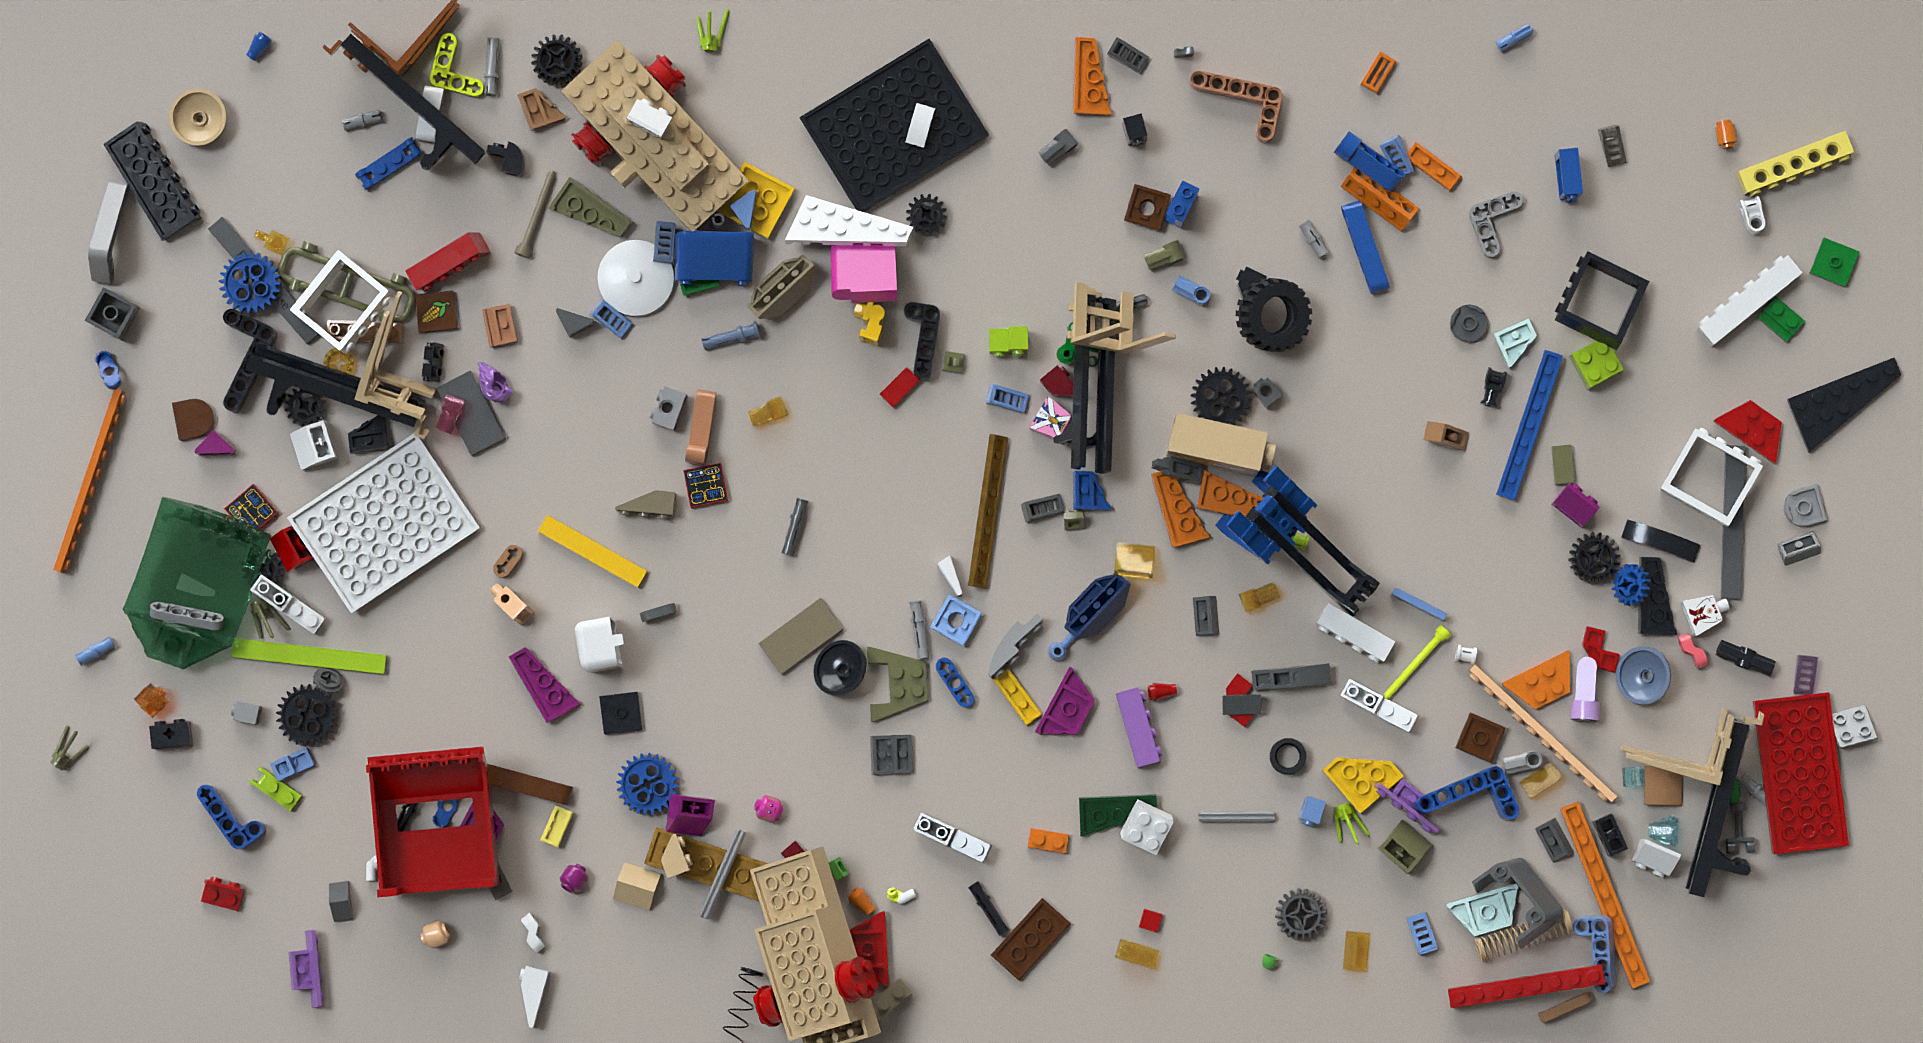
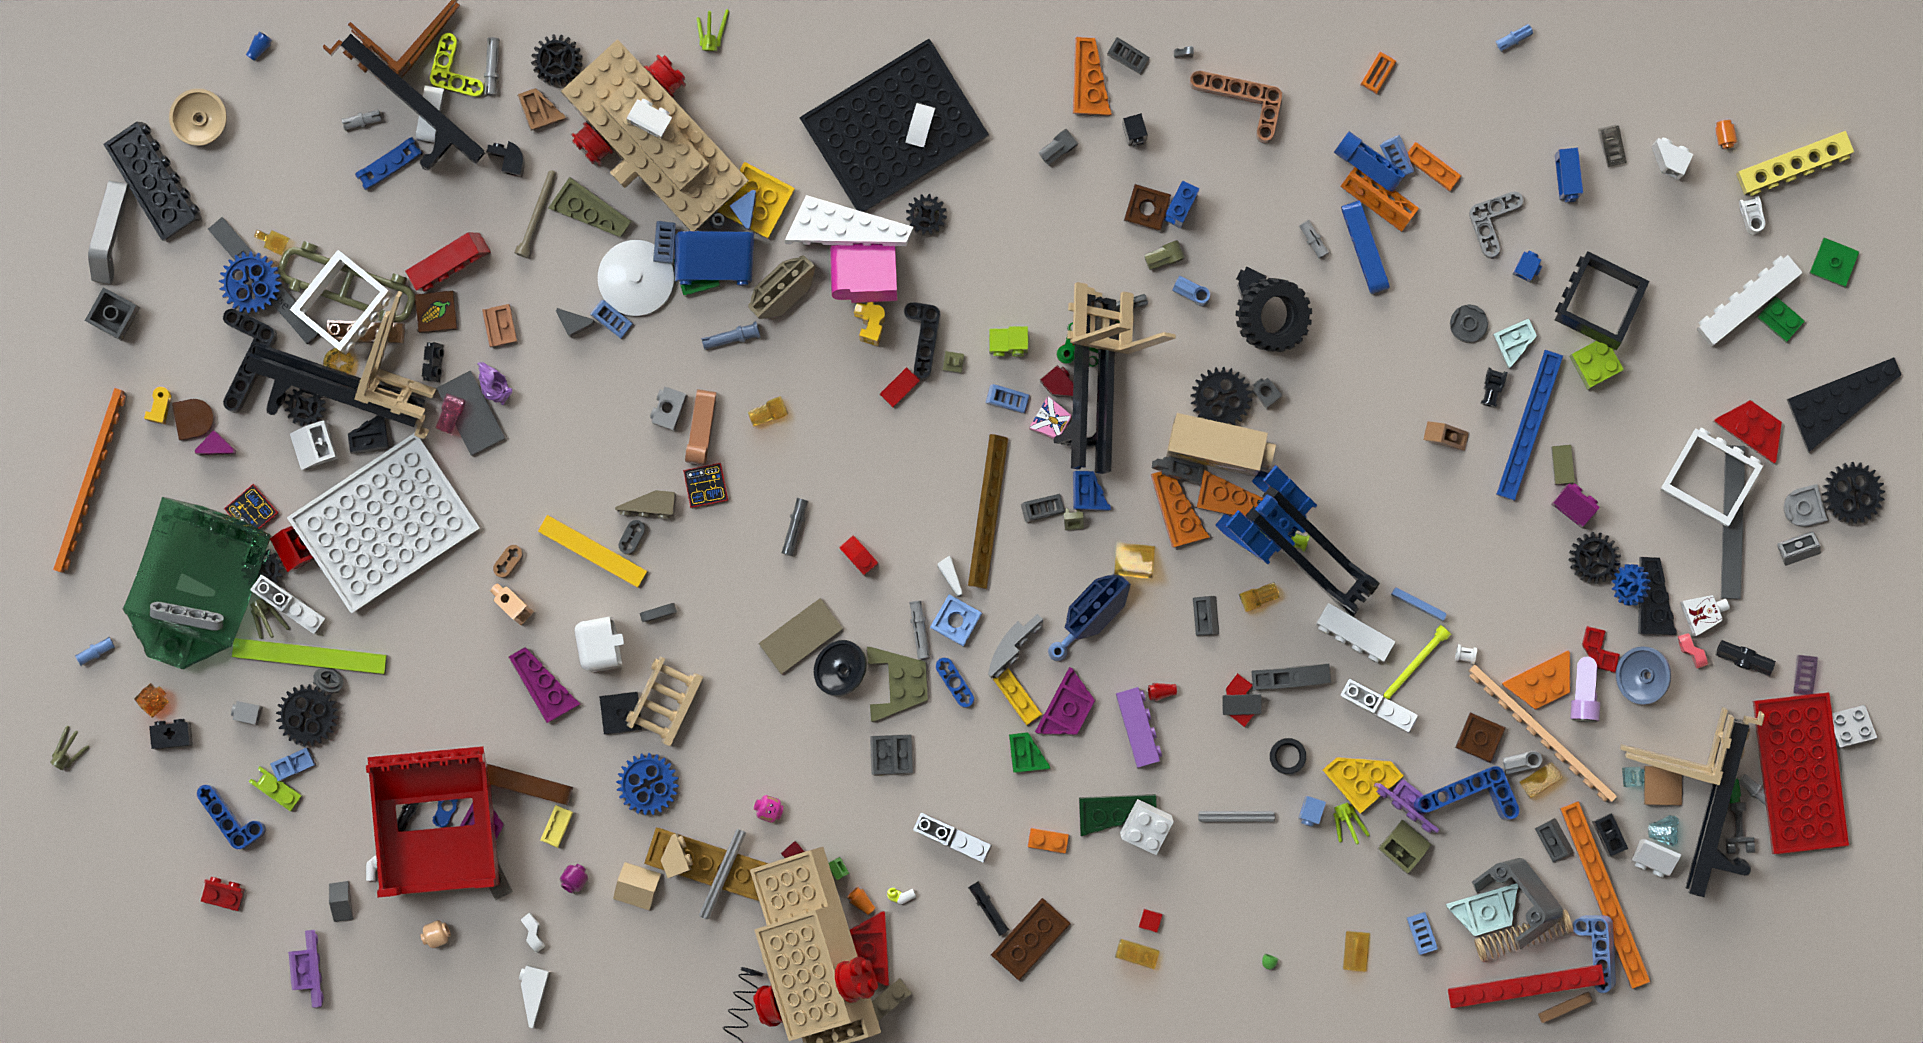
(105, 361): piece -> none
(160, 406): none -> yellow leg
(635, 540): none -> dark grey beam
(684, 700): none -> tan fence
(689, 814): magenta slope -> none
(858, 555): none -> red slope
(1026, 754): none -> green wing
(1317, 912): dark grey gear -> none
(1527, 266): none -> blue brick
(1660, 540): black slope -> none
(1670, 158): none -> white slope
(1870, 487): none -> black gear

